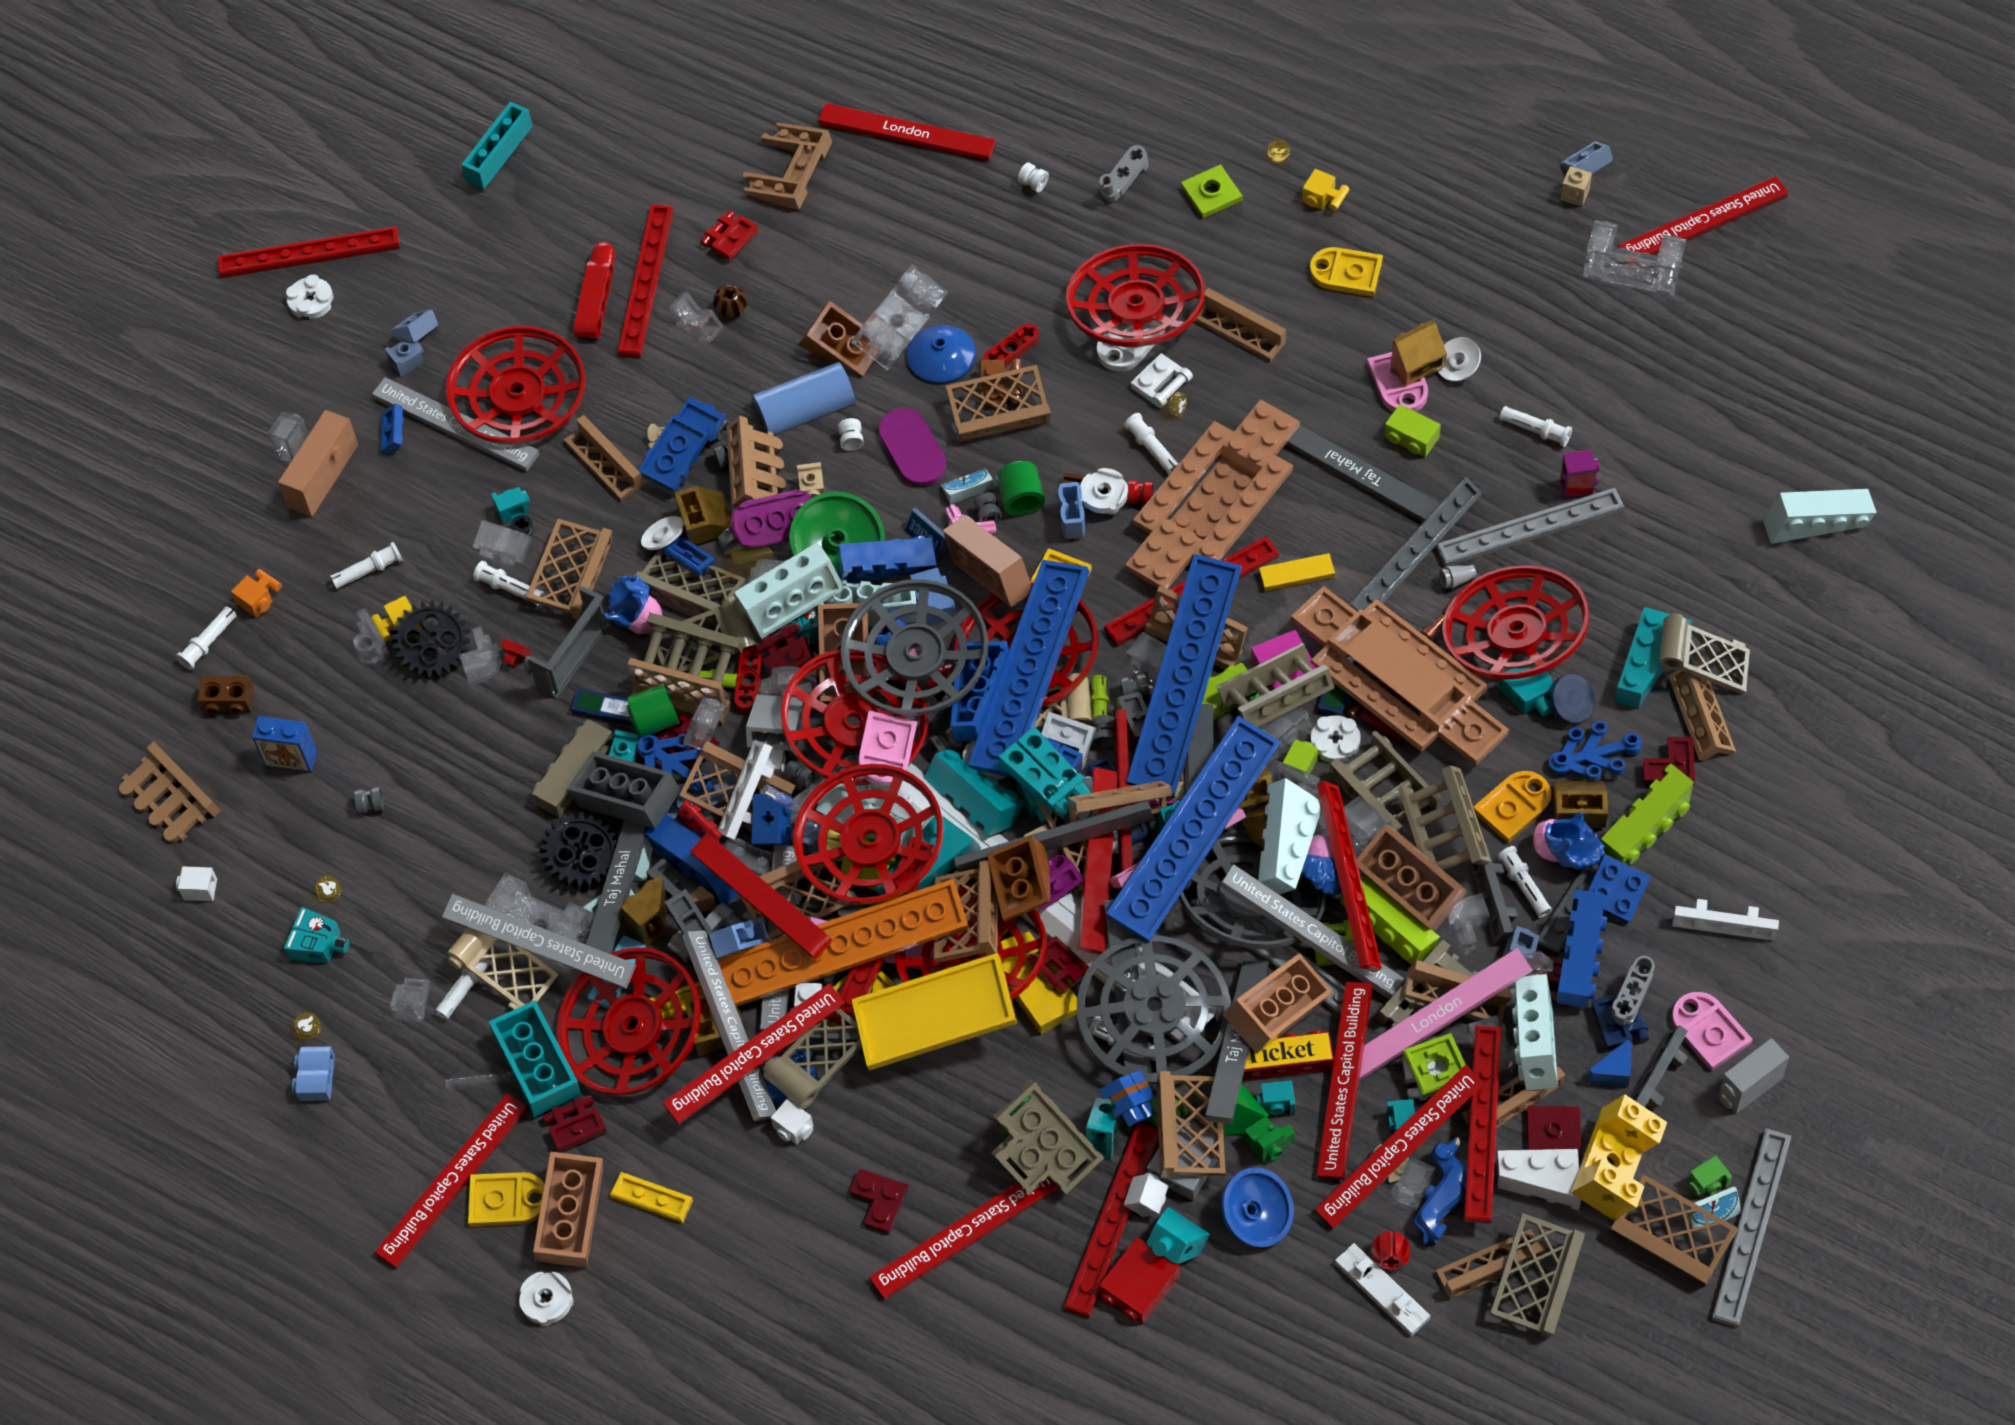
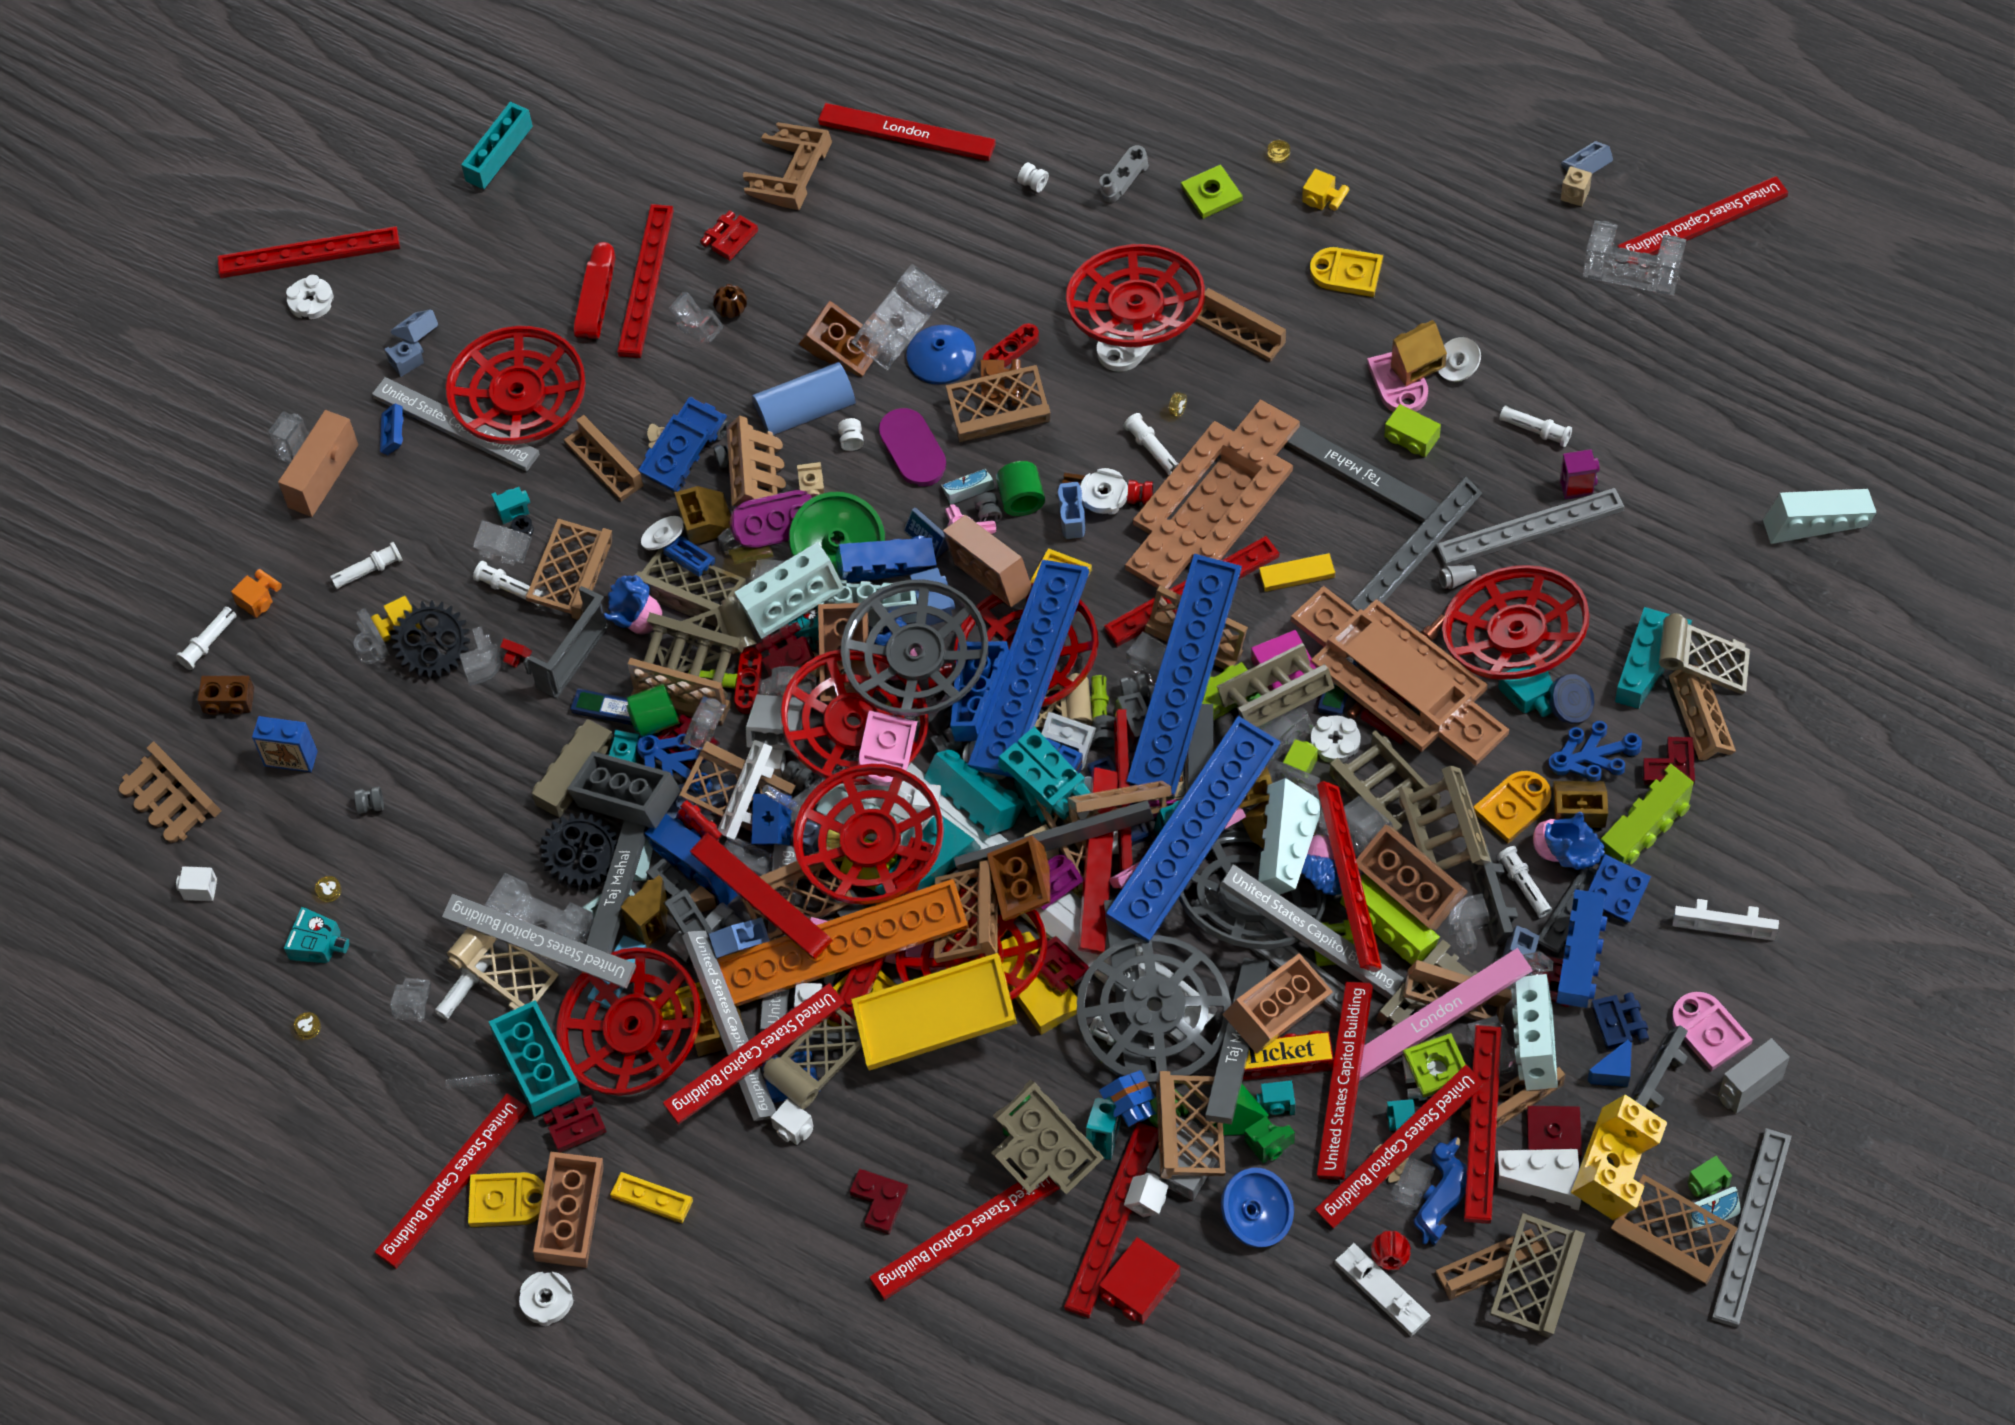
(314, 1073): medium blue brick -> none
(921, 802): none -> white tile
(1156, 376): white plate -> none
(1177, 1237): teal torso -> none
(1629, 1001): light grey beam -> none

